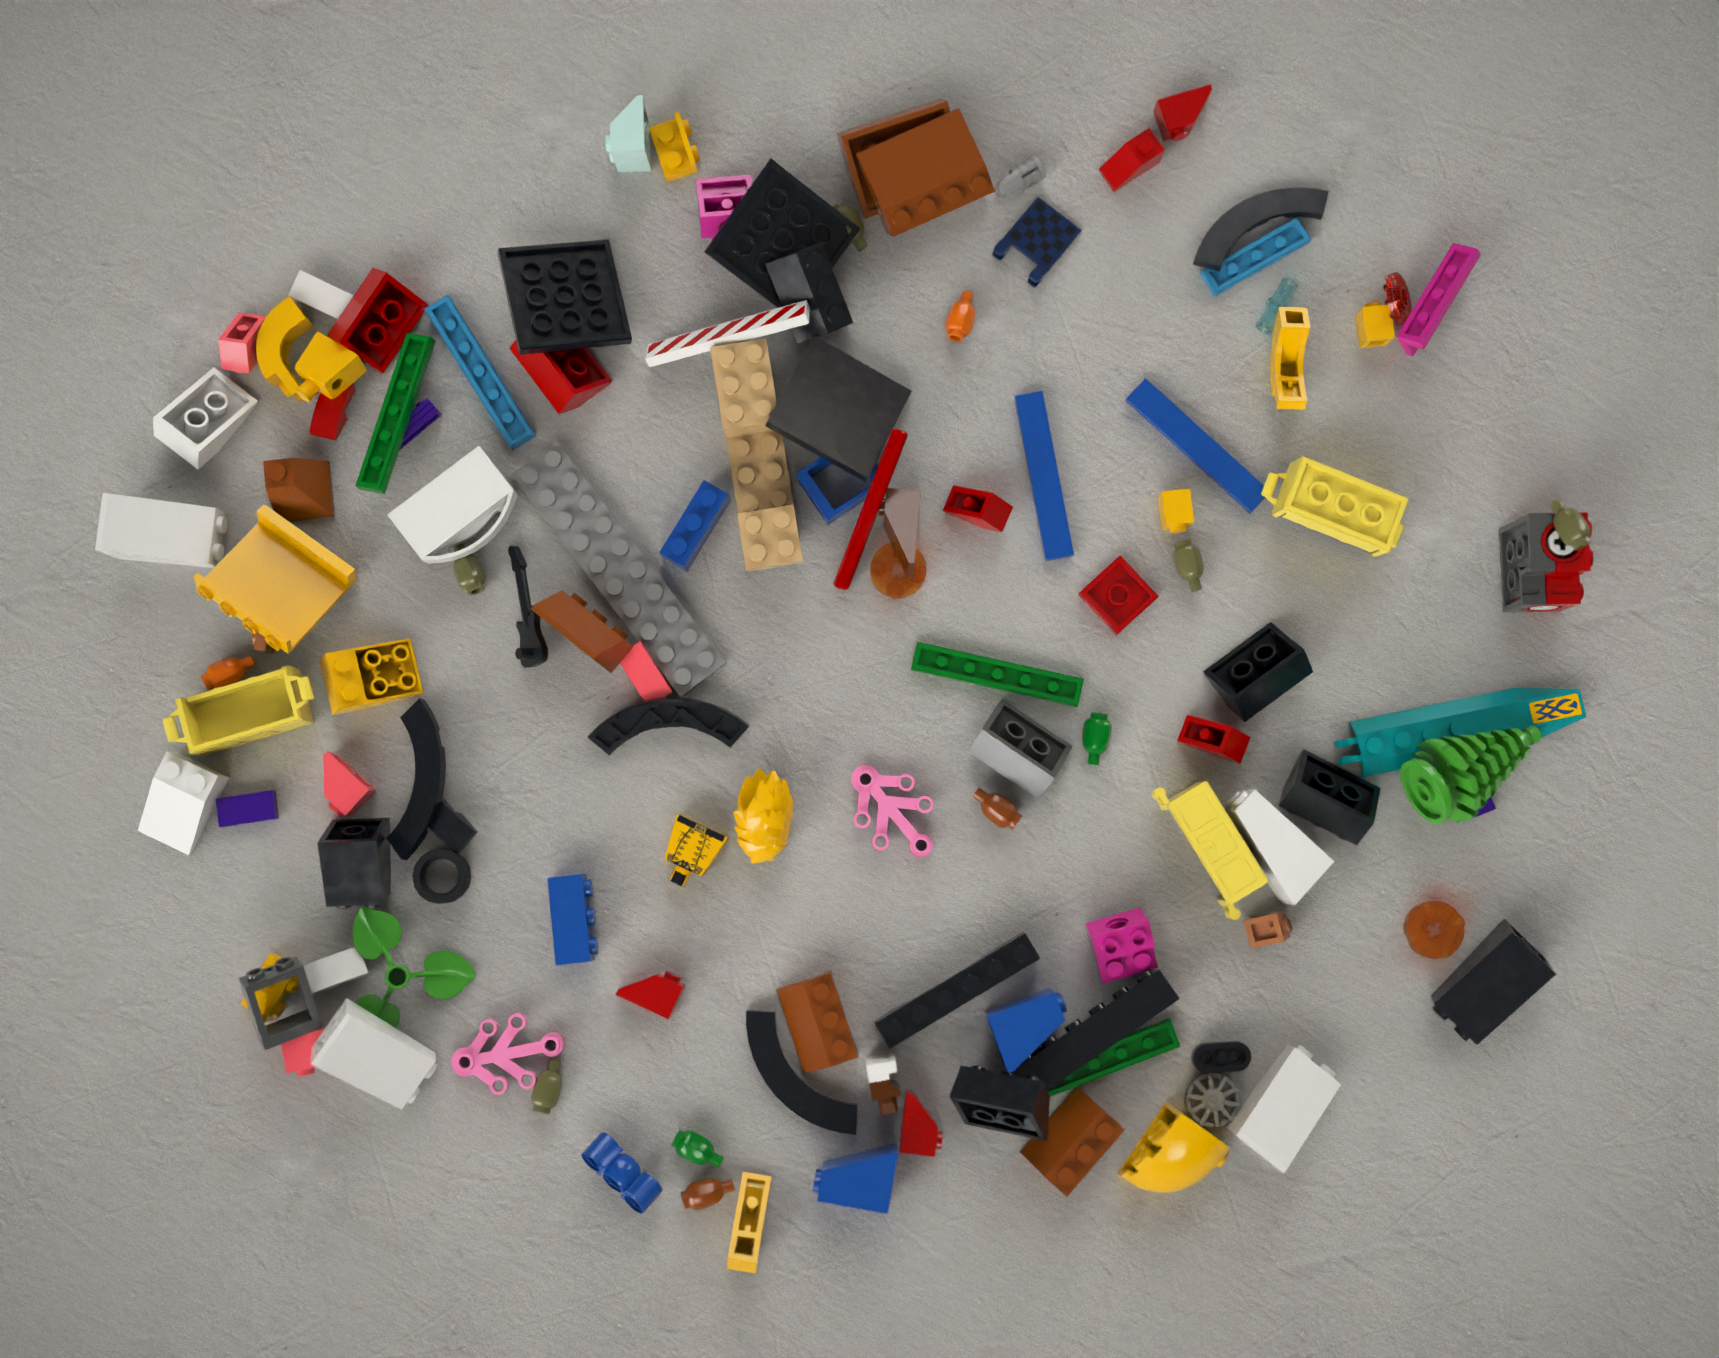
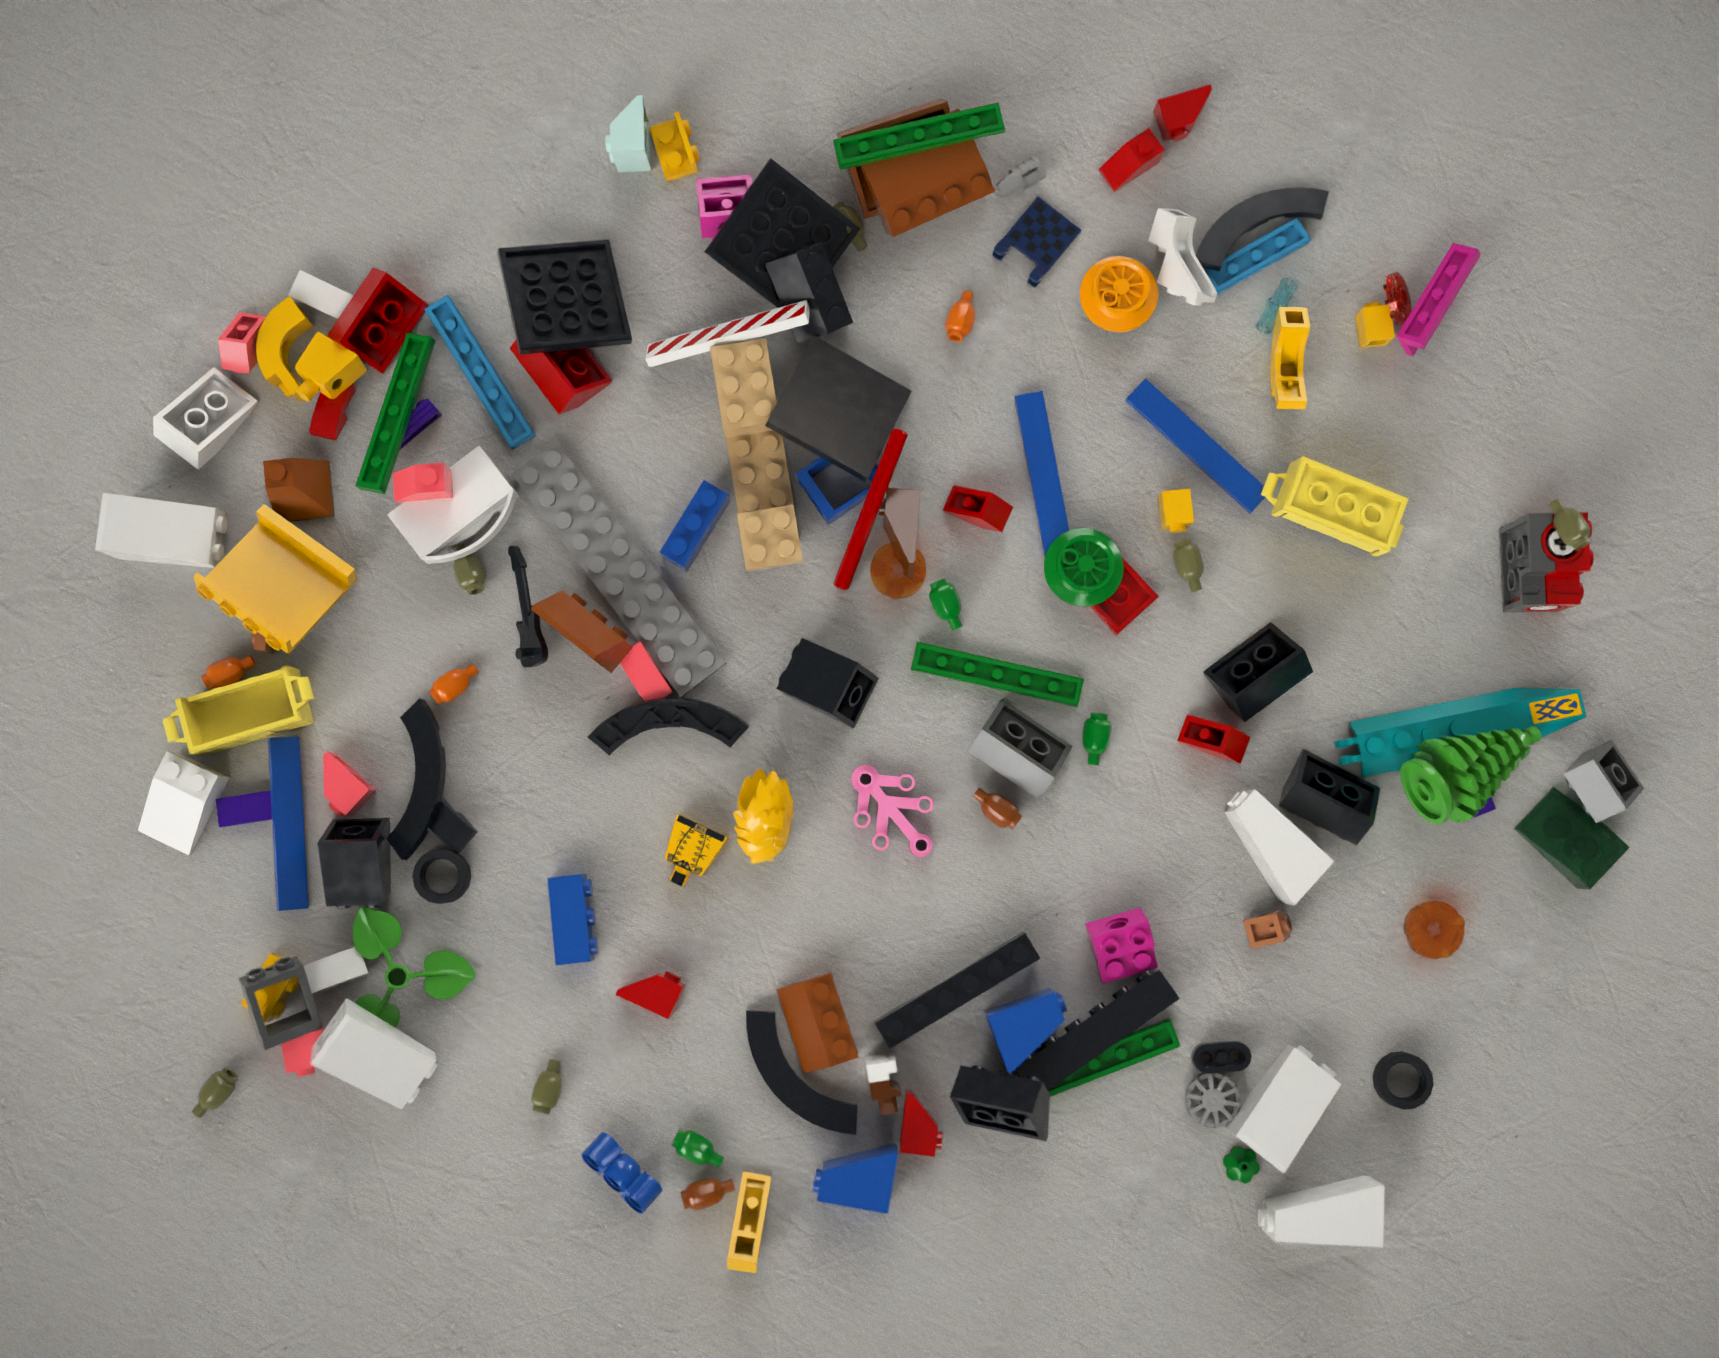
(215, 1091): none -> olive plant
(287, 823): none -> blue tile
(370, 675): yellow slope -> none
(423, 483): none -> coral slope
(452, 684): none -> orange plant
(502, 1054): bright pink plant -> none
(827, 682): none -> black slope
(919, 136): none -> green tile
(946, 602): none -> green plant
(1075, 1142): dark orange slope -> none
(1083, 567): none -> green wheel
(1118, 294): none -> light orange wheel
(1173, 1153): yellow brick -> none
(1180, 269): none -> white arch
(1215, 843): light yellow container -> none
(1234, 1163): none -> green plant
(1328, 1214): none -> white slope
(1425, 1085): none -> black tyre
(1492, 983): black slope -> none
(1571, 839): none -> clear green slope
(1603, 781): none -> brick

